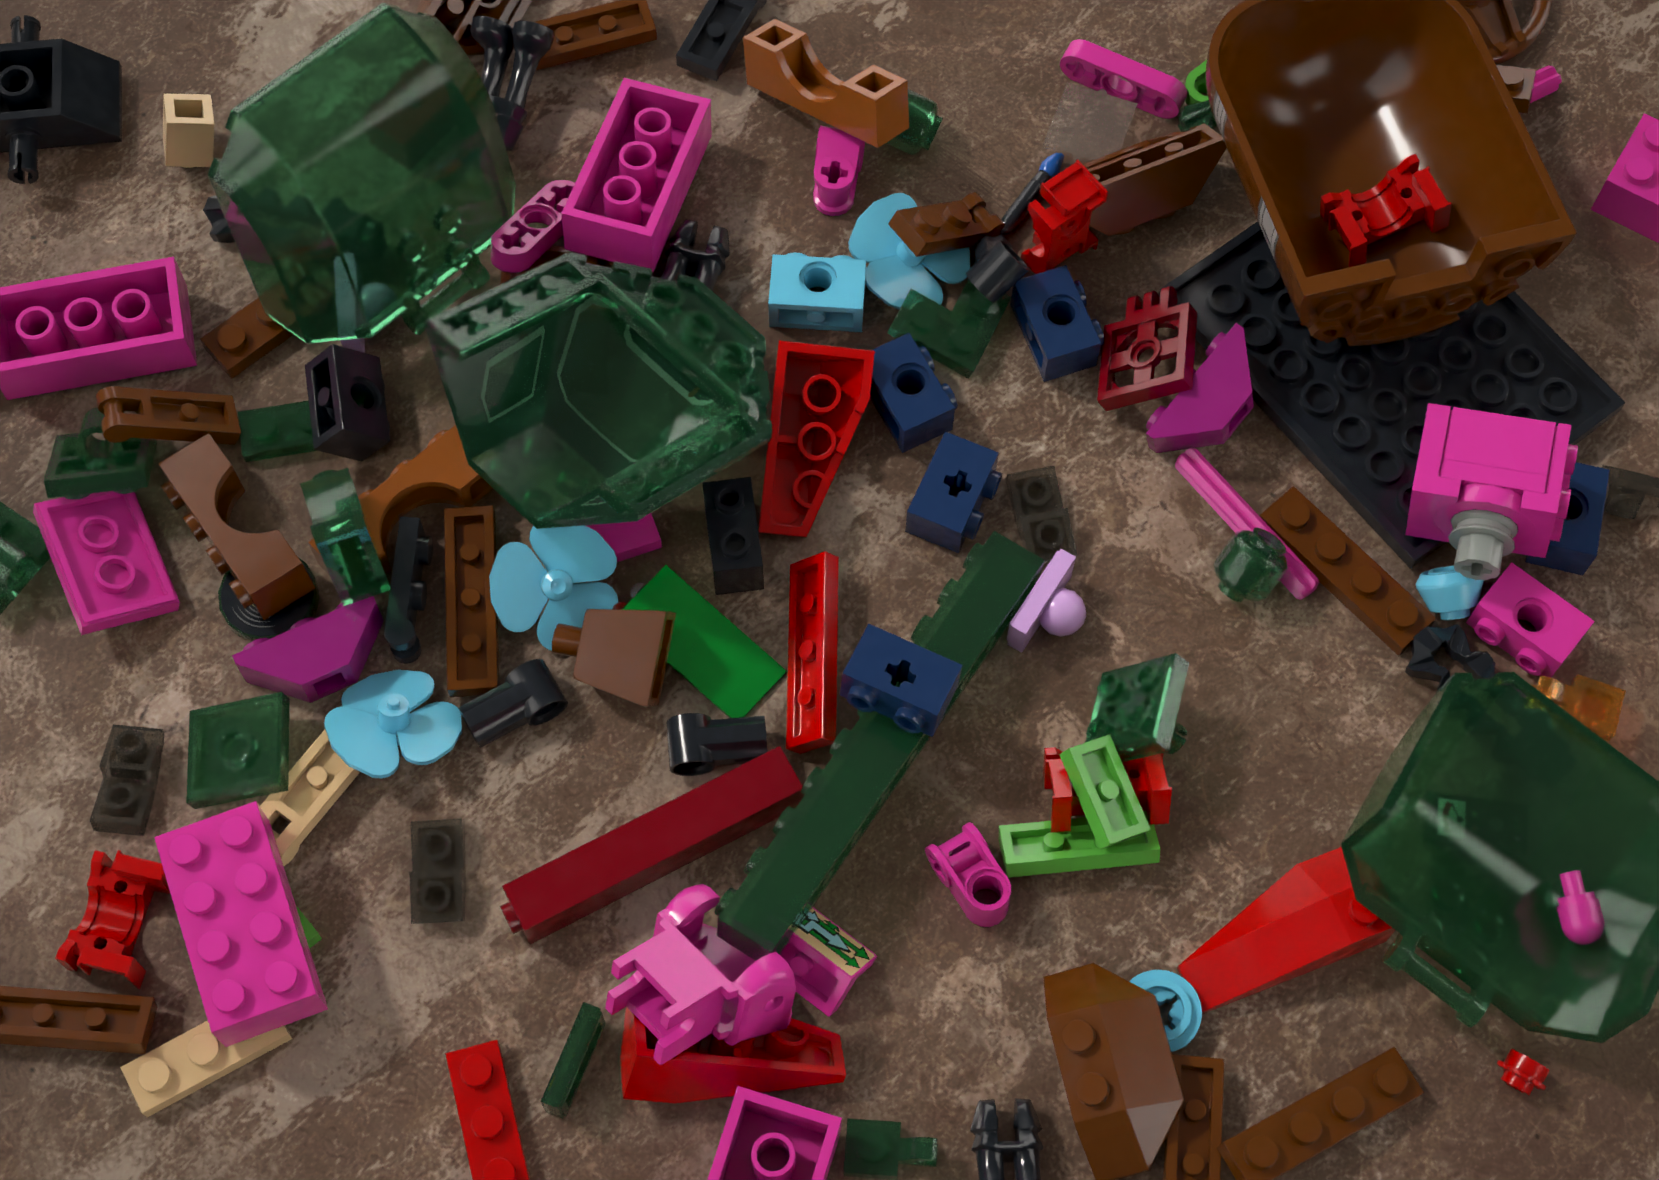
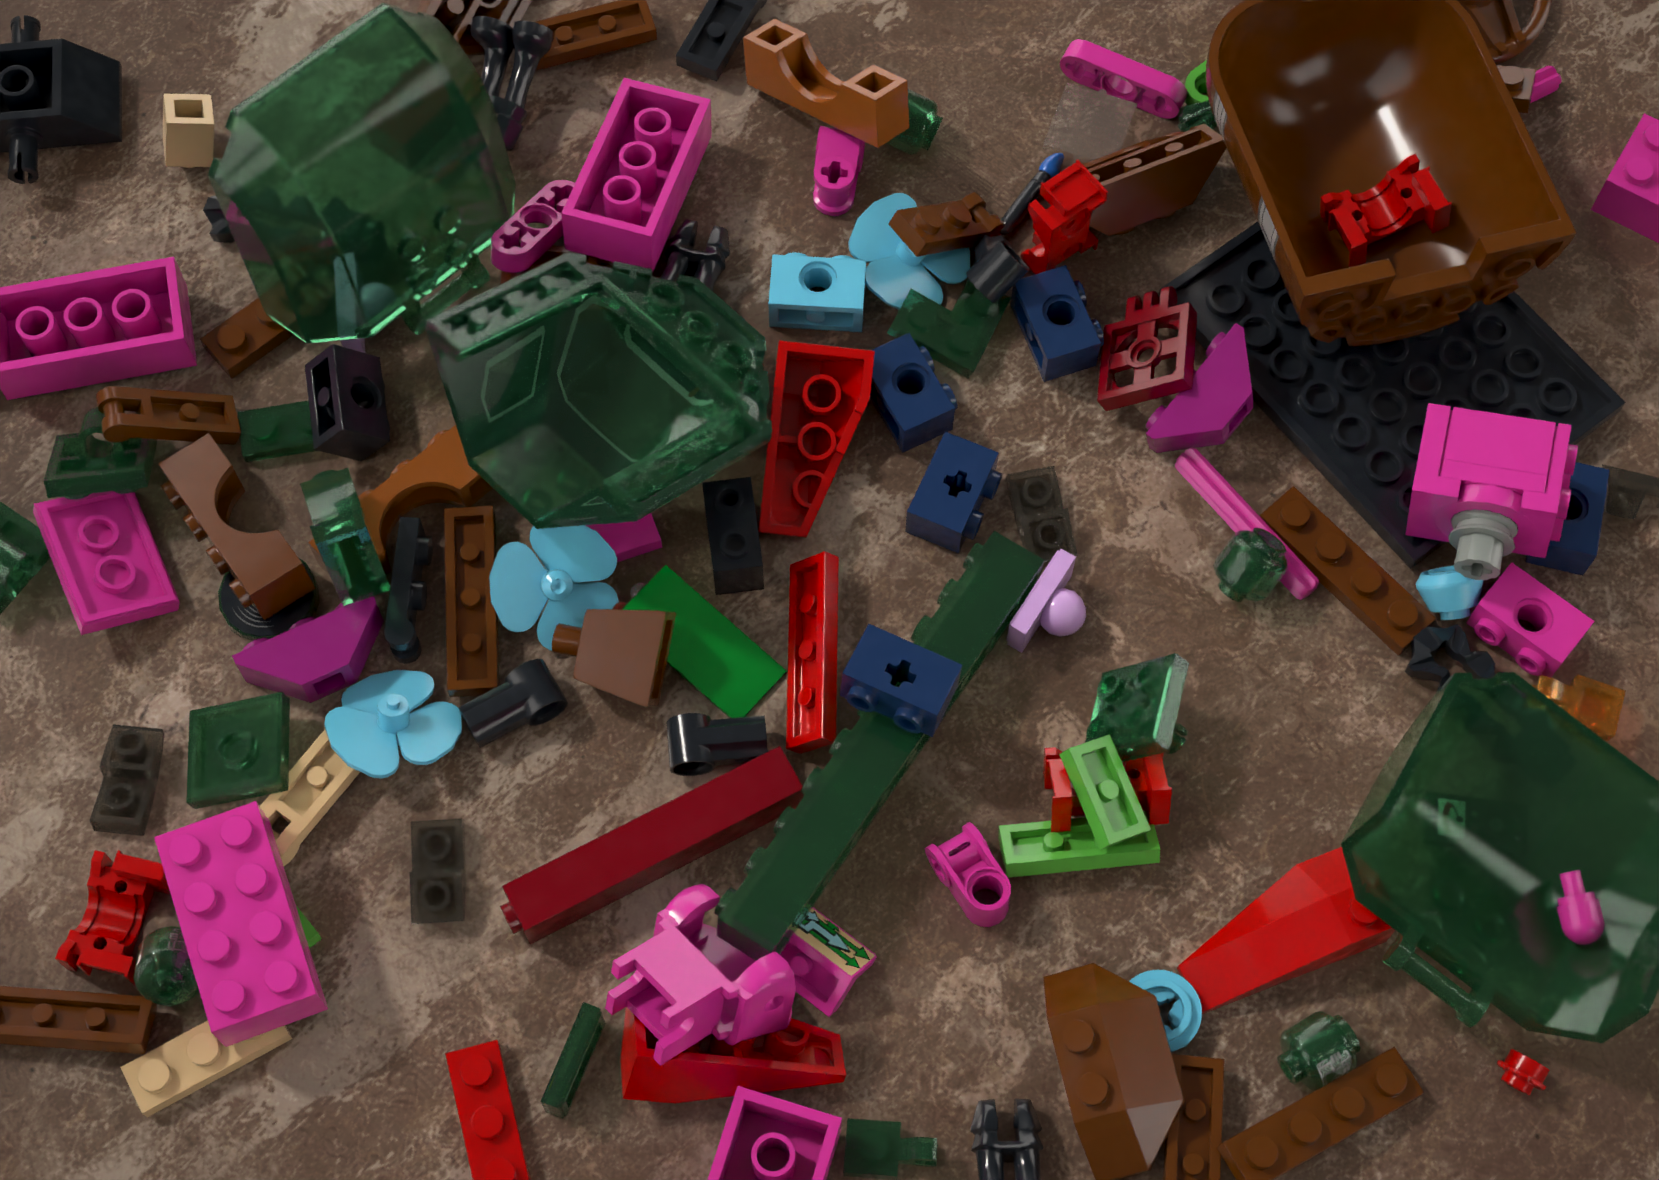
(164, 968): none -> clear green head
(1318, 1050): none -> clear green head

